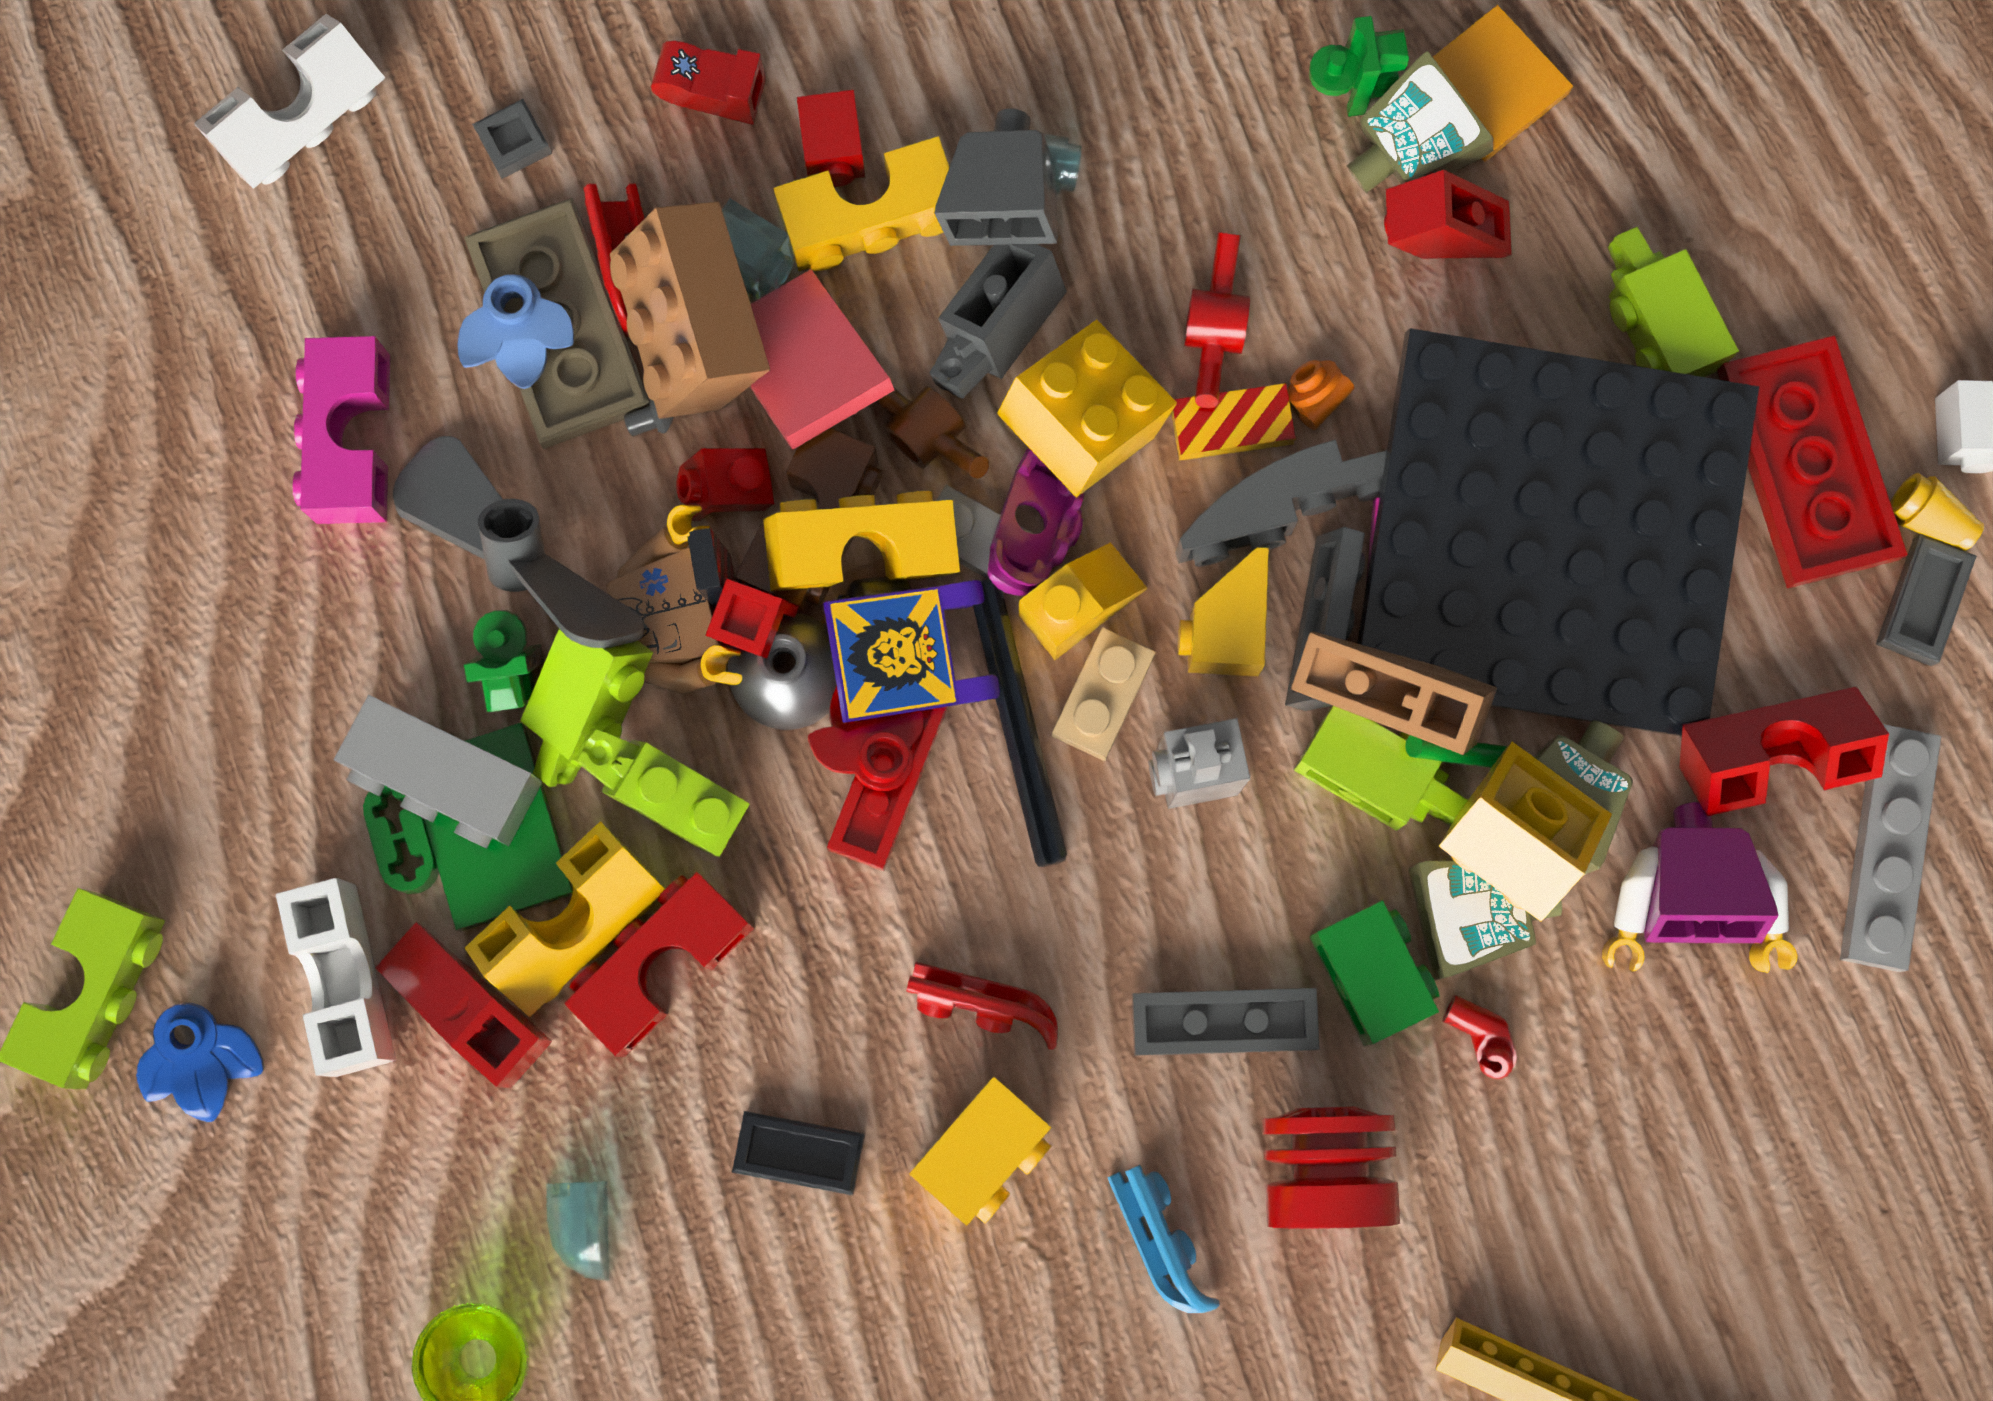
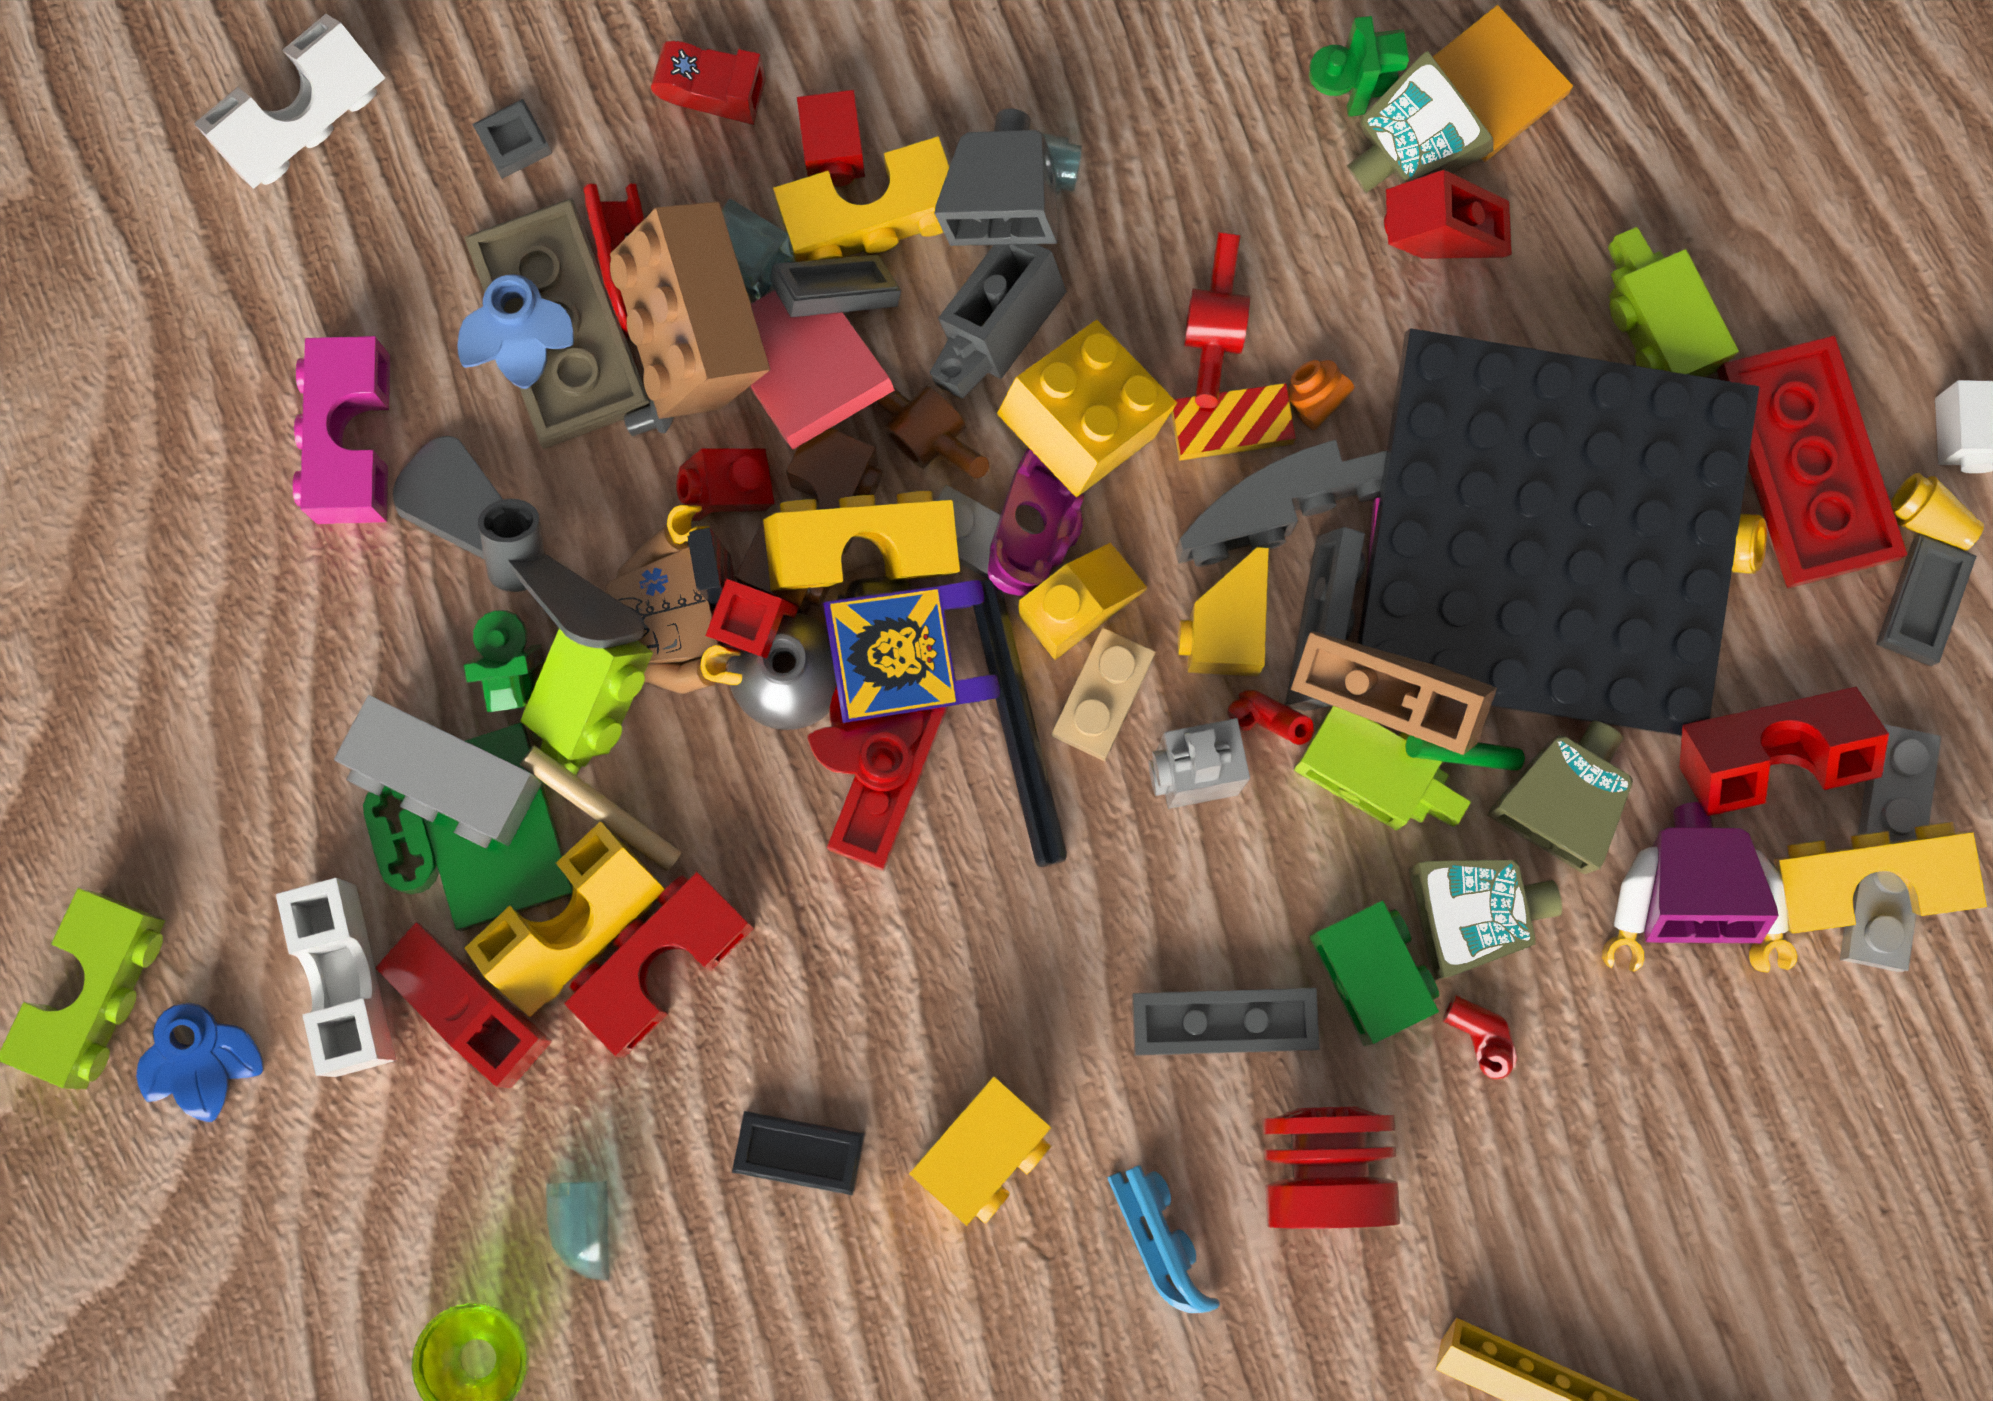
(600, 808): none -> tan bar
(663, 790): lime hinge -> none
(834, 285): none -> dark grey tile
(995, 1008): red piece -> none
(1272, 715): none -> red arm
(1526, 832): yellow slope -> none
(1750, 544): none -> yellow tile
(1936, 867): none -> yellow arch

